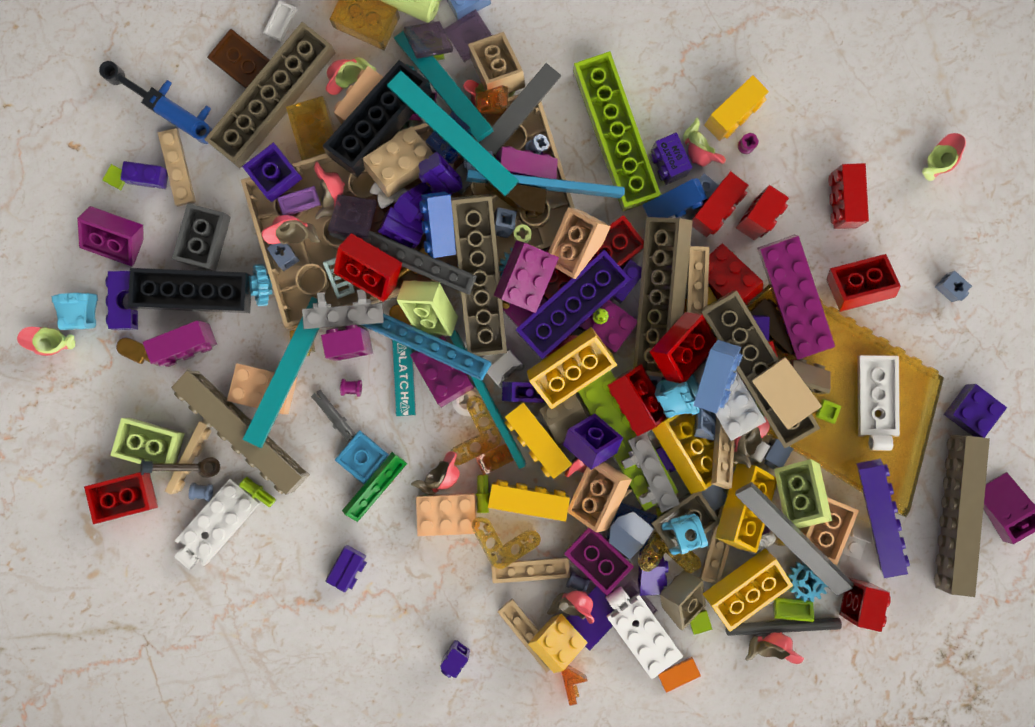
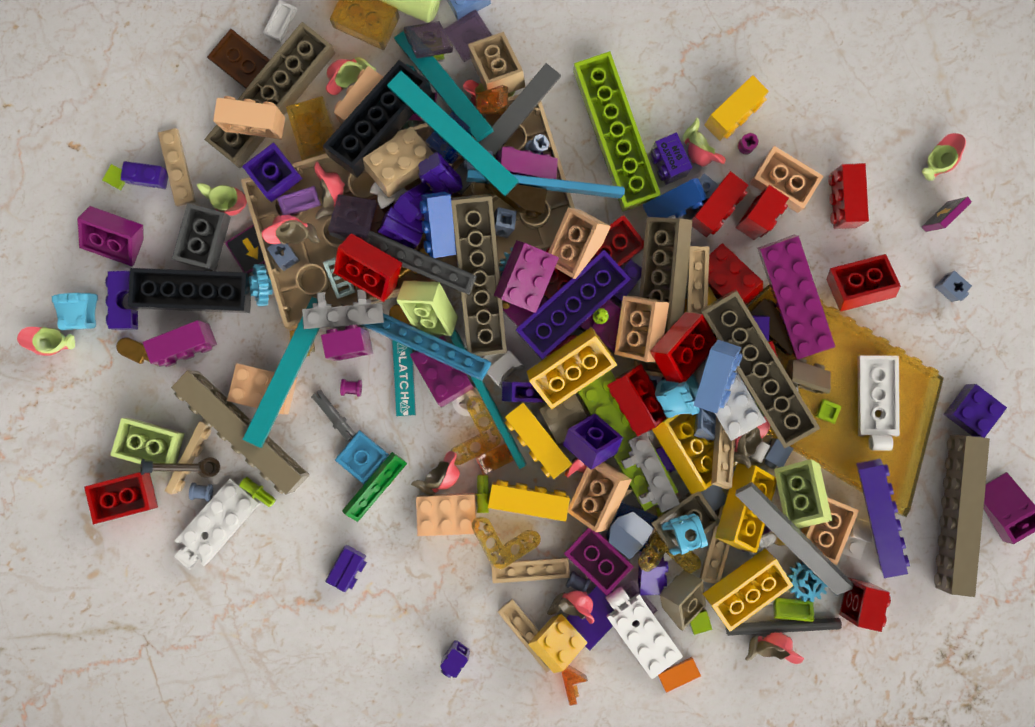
(160, 104): blue piece -> none
(224, 198): none -> yellowish green hair
(246, 249): none -> black tile
(249, 117): none -> light nougat brick
(526, 229): yellowish green bush -> none
(640, 327): none -> light nougat brick
(786, 393): tan tile -> none
(788, 177): none -> light nougat brick
(946, 214): none -> tile

